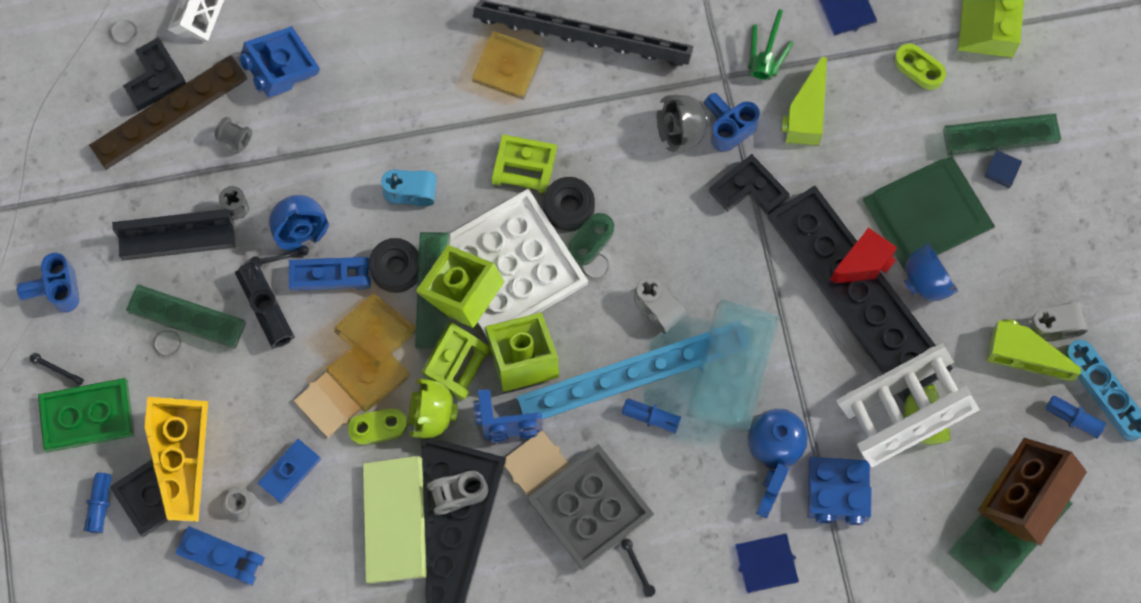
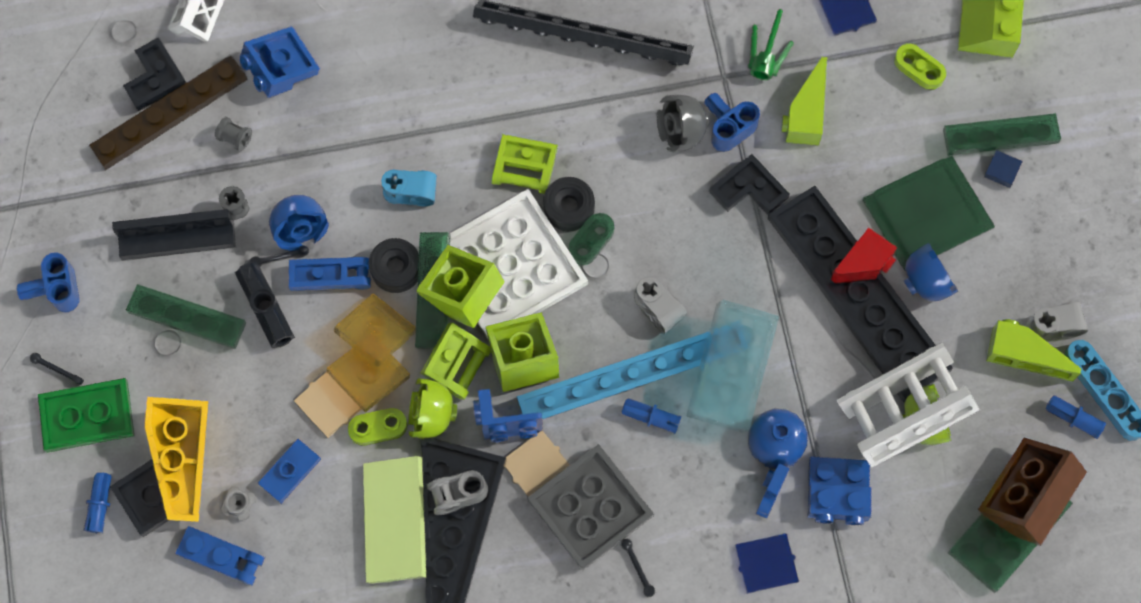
(508, 65): clear yellow plate -> none

